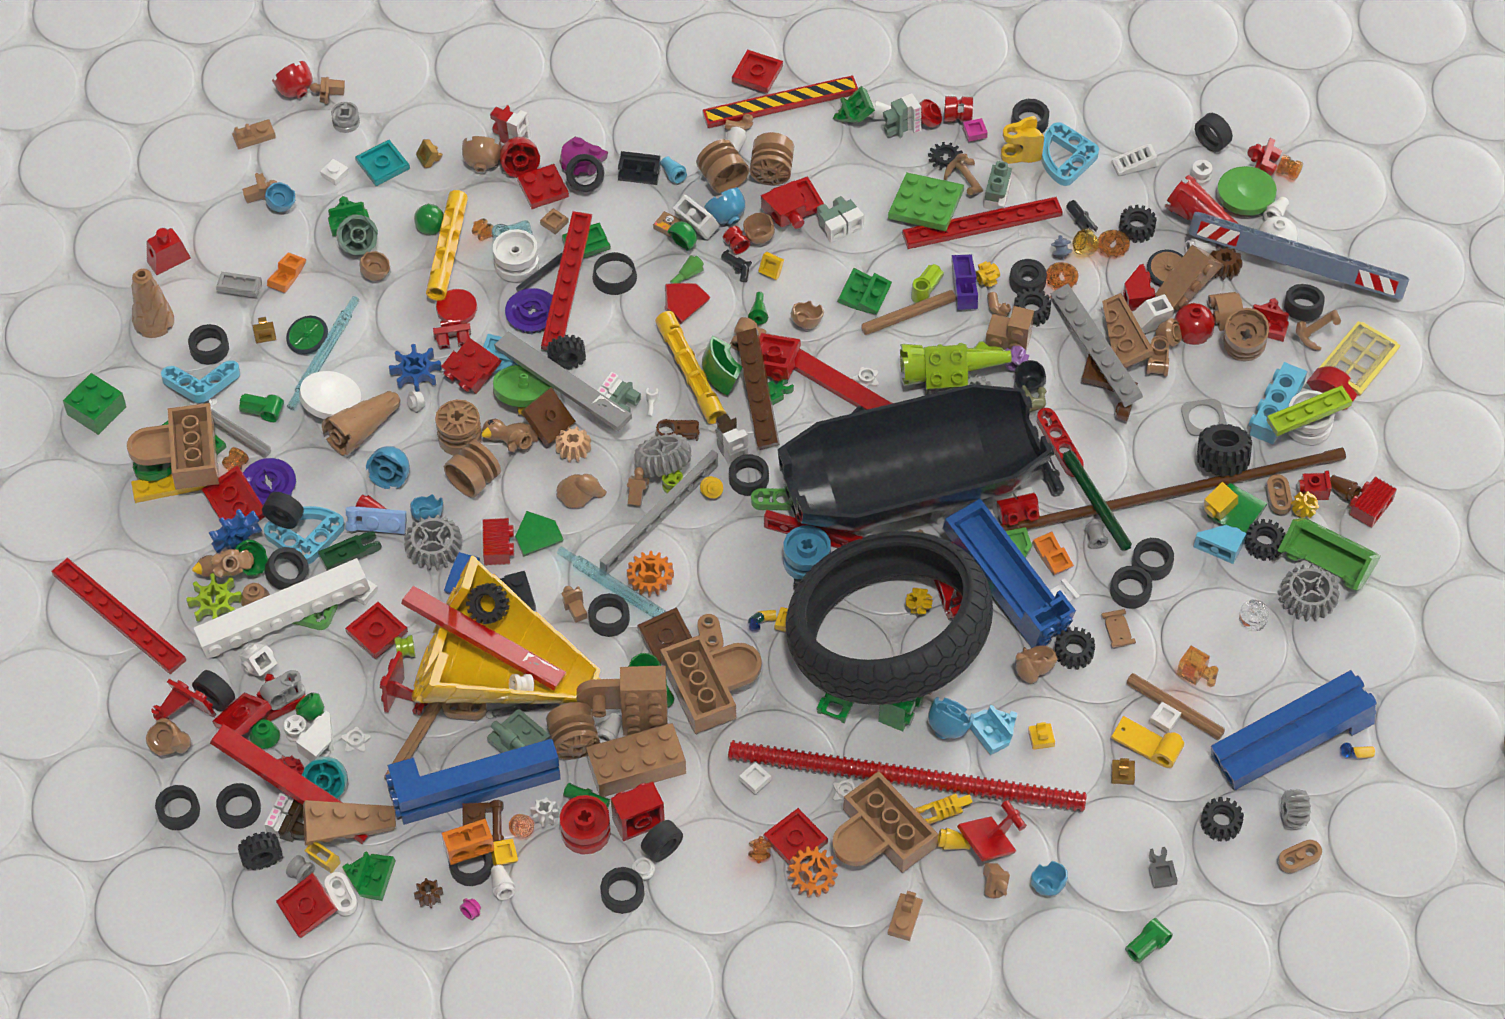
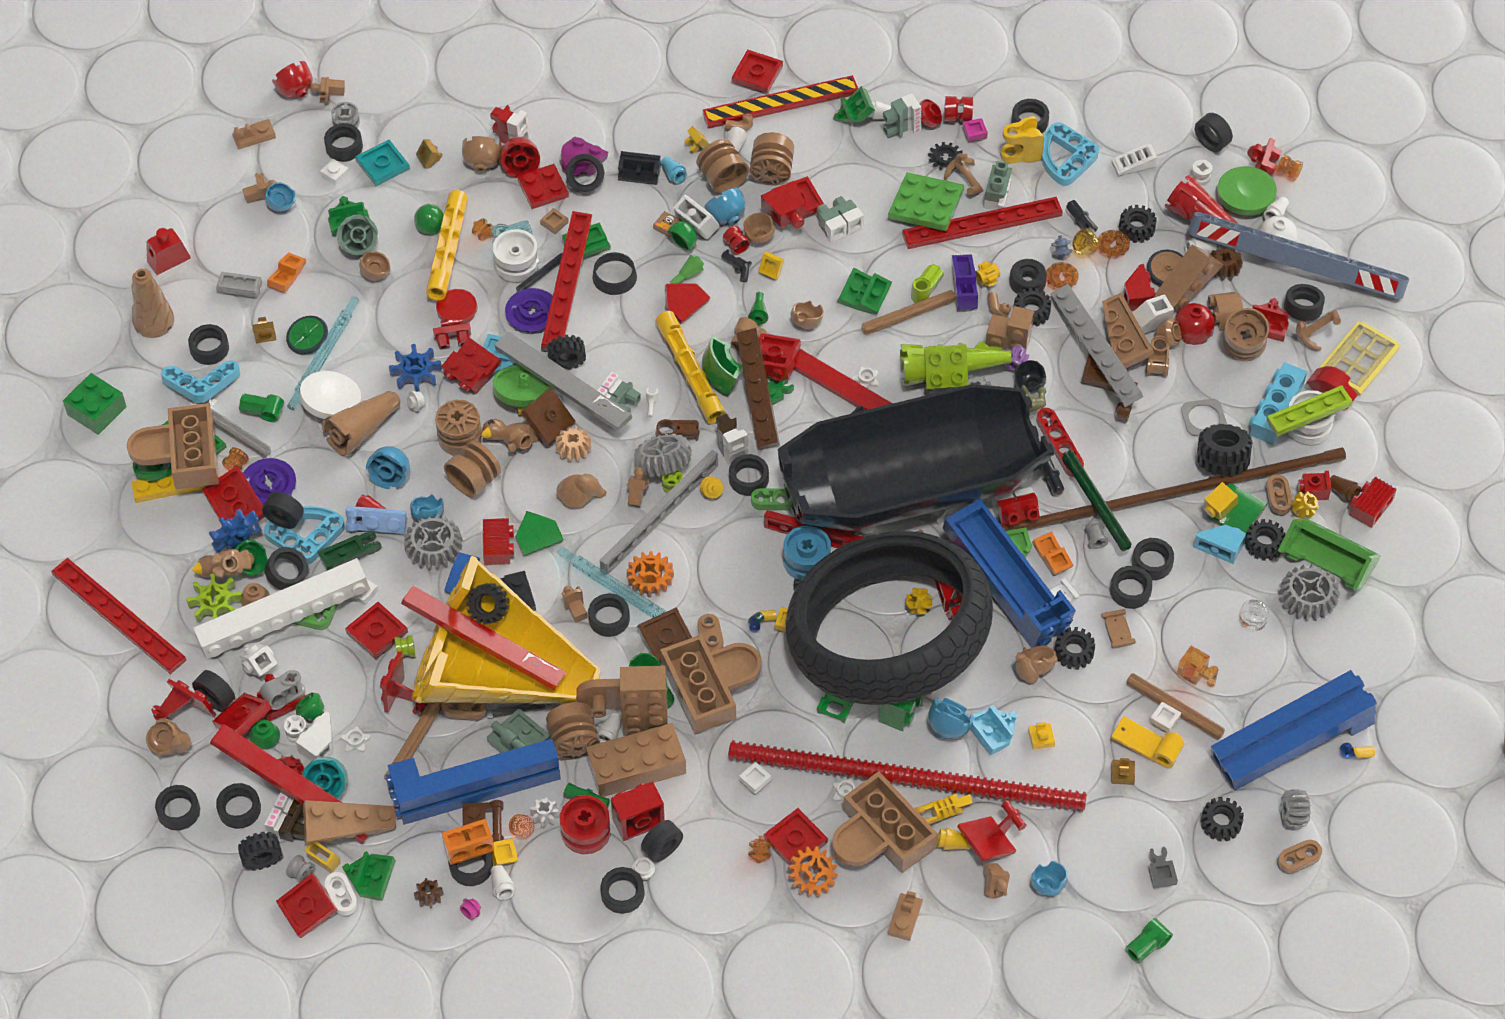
(343, 130): none -> black tyre
(522, 683): white wheel -> none
(697, 138): none -> yellow tile

